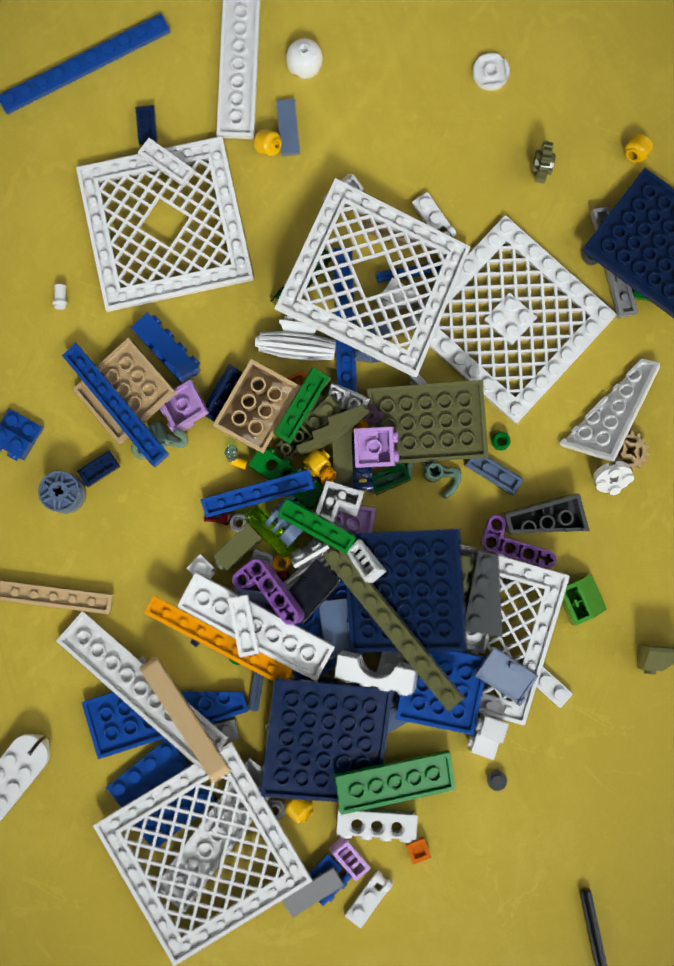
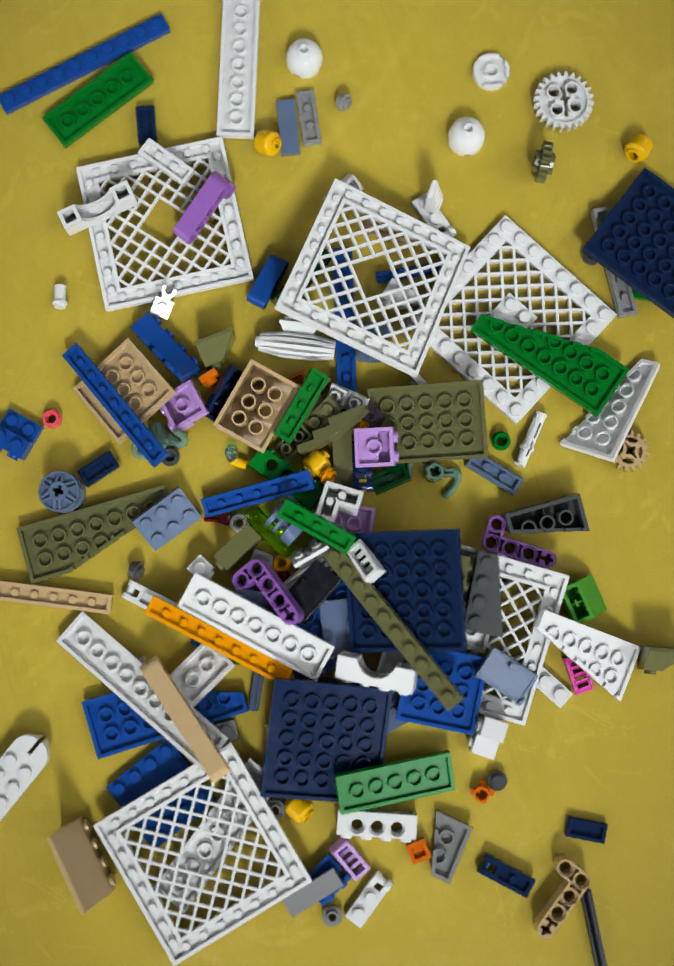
(46, 418): none -> coral plate
(71, 539): none -> olive wing
(80, 217): none -> white arch
(82, 863): none -> tan slope
(98, 100): none -> green plate
(136, 570): none -> dark grey plate
(144, 596): none -> white plate
(162, 303): none -> white plate
(166, 518): none -> sand blue plate
(173, 458): none -> dark grey plate
(201, 673): none -> white plate
(203, 206): none -> medium lavender beam
(209, 378): none -> orange plate
(216, 348): none -> olive slope
(243, 625): white plate -> none
(267, 281): none -> blue beam
(308, 118): none -> light grey tile
(329, 910): none -> light grey plate
(343, 101): none -> light grey plate
(434, 198): none -> white slope
(449, 845): none -> light grey wing
(466, 136): none -> white cylinder
(482, 797): none -> orange plate
(506, 875): none -> dark blue plate
(527, 446): none -> white pin
(557, 898): none -> tan beam
(566, 660): none -> dark pink slope
(569, 367): none -> green wing
(579, 99): none -> white gear
(586, 829): none -> dark blue tile
(597, 653): none -> white wing
(613, 477): white plate -> none

